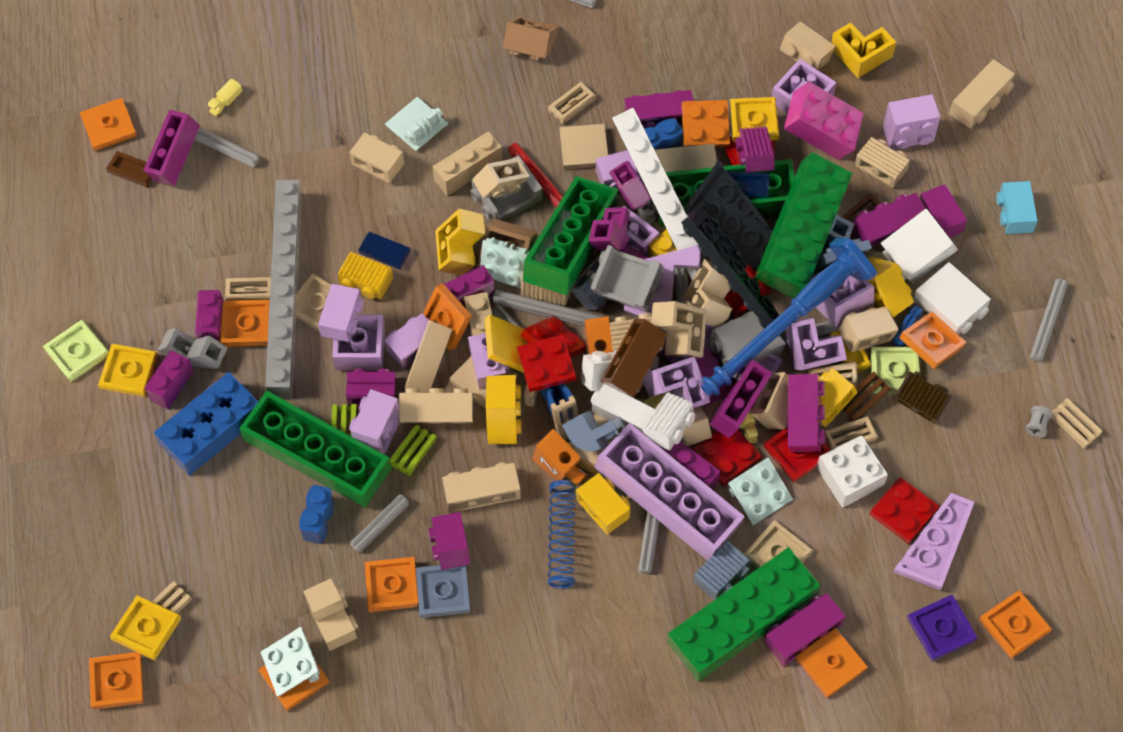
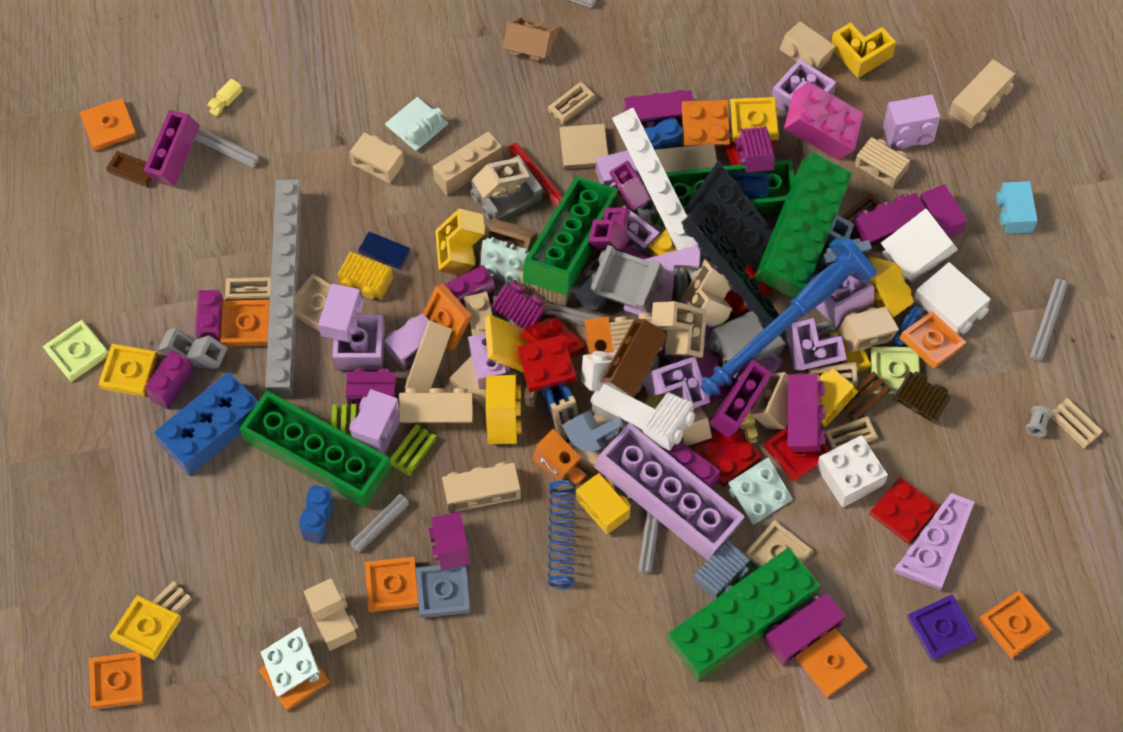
(519, 304): none -> magenta brick

